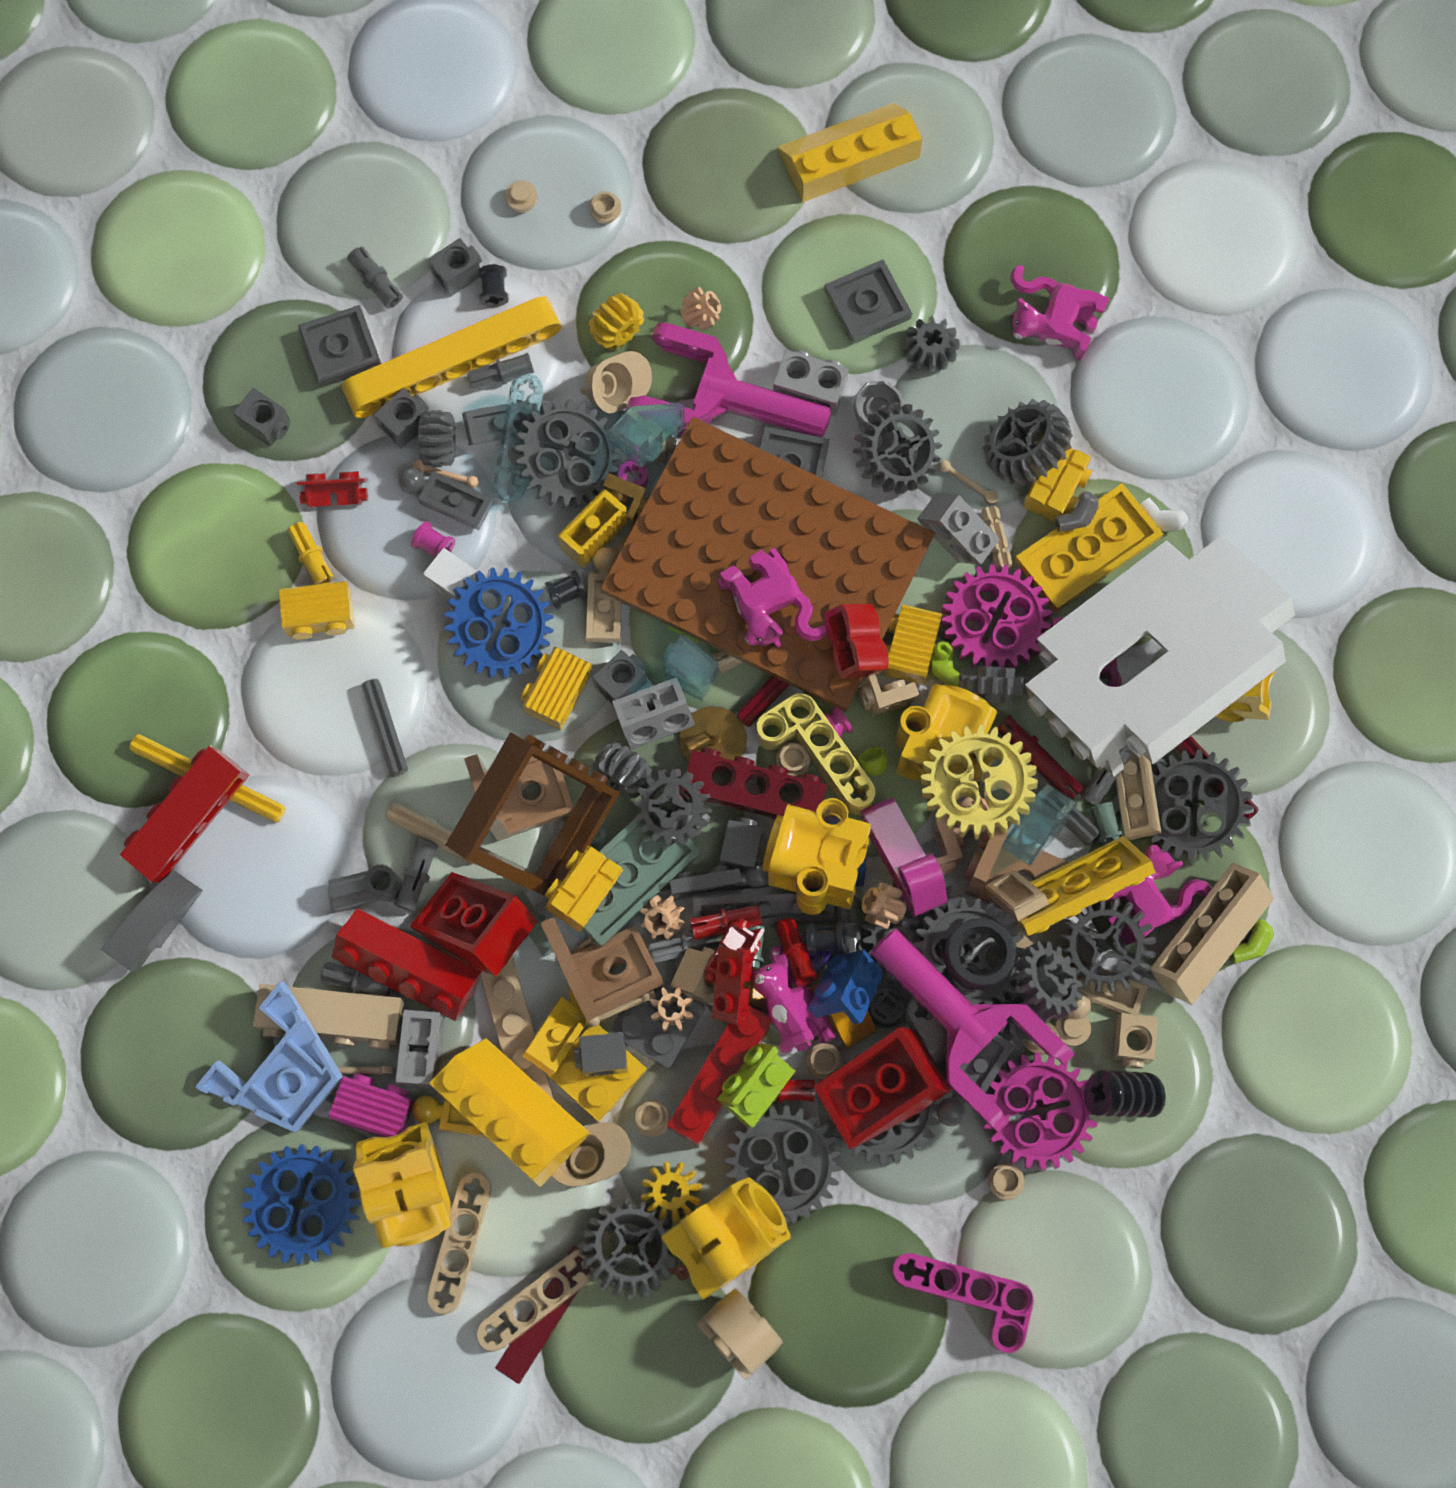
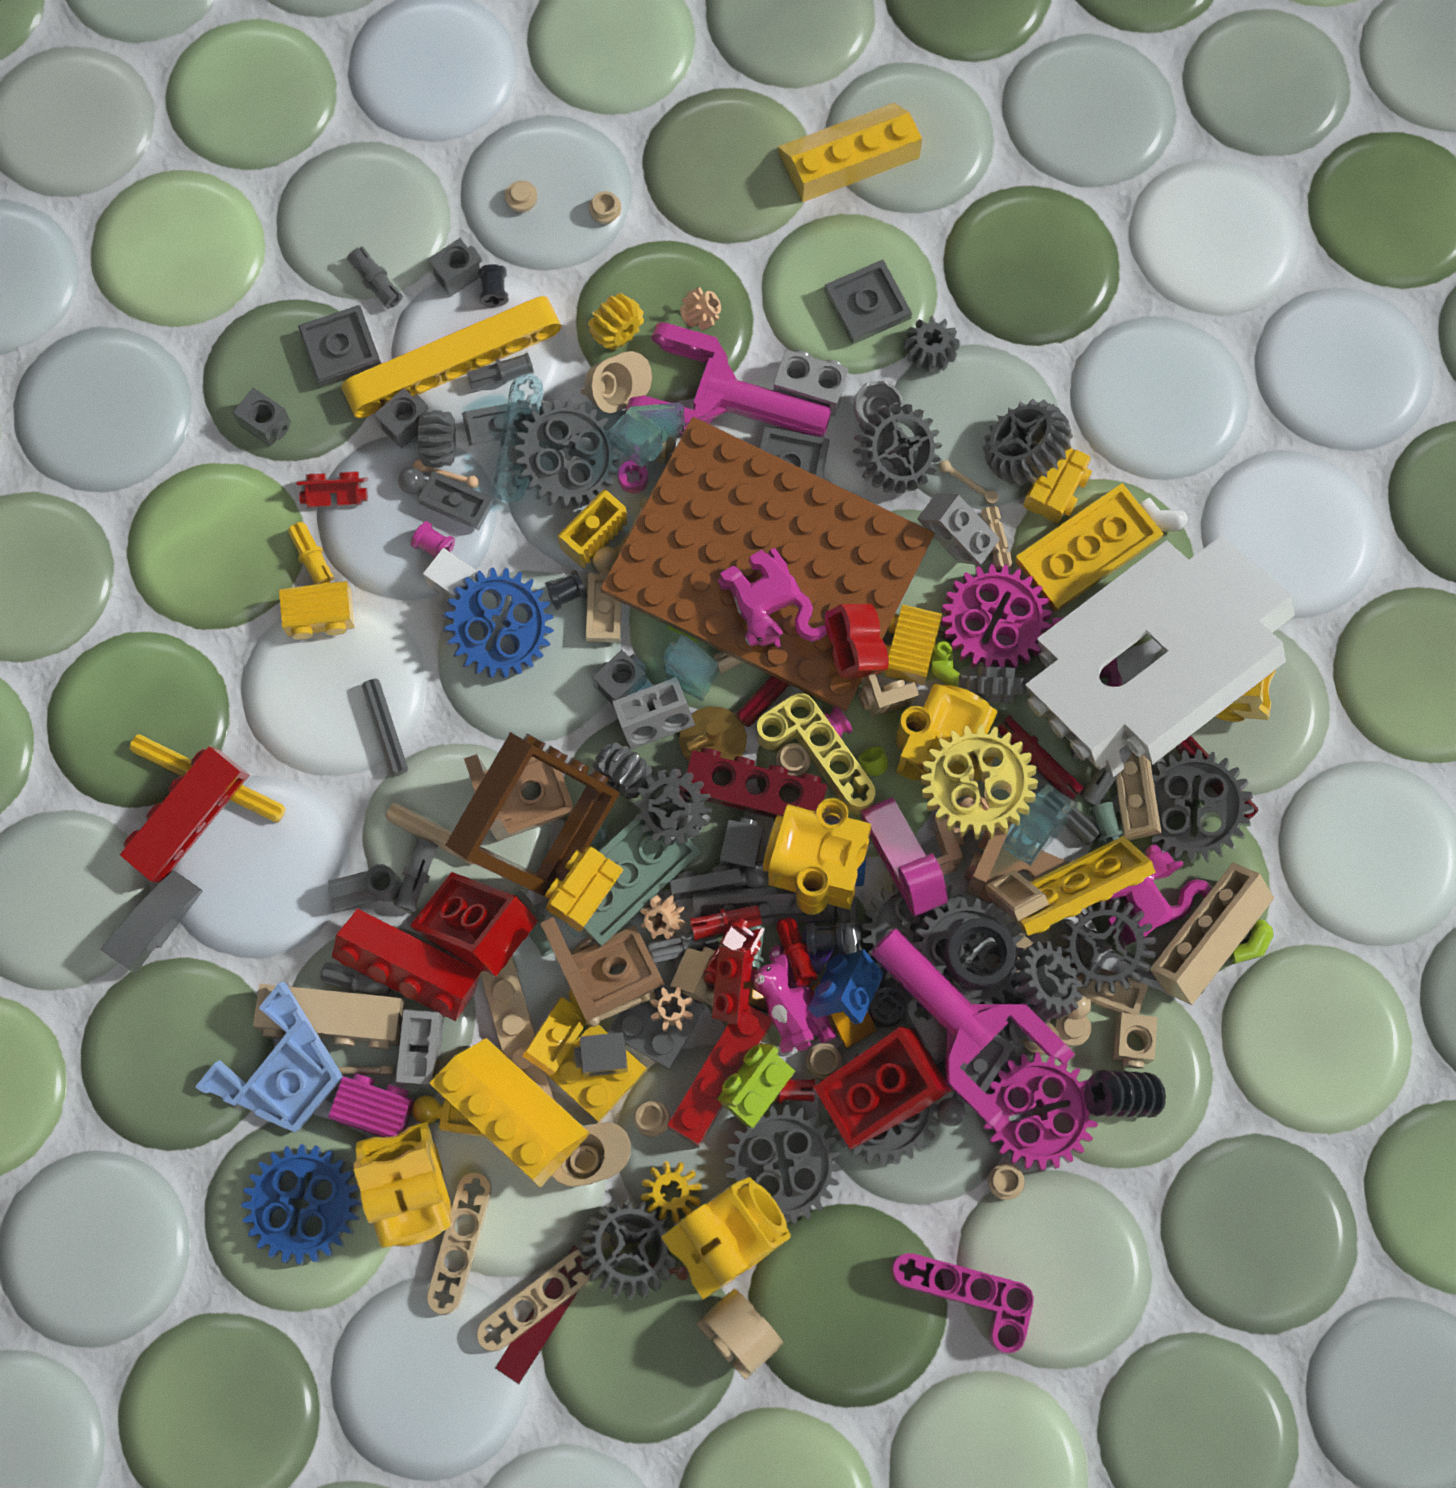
(556, 688): yellow brick -> none
(622, 490): pearl gold bracket -> none
(883, 905): light nougat gear -> none
(1063, 308): dark pink animal -> none
(1082, 515): dark grey arm -> none

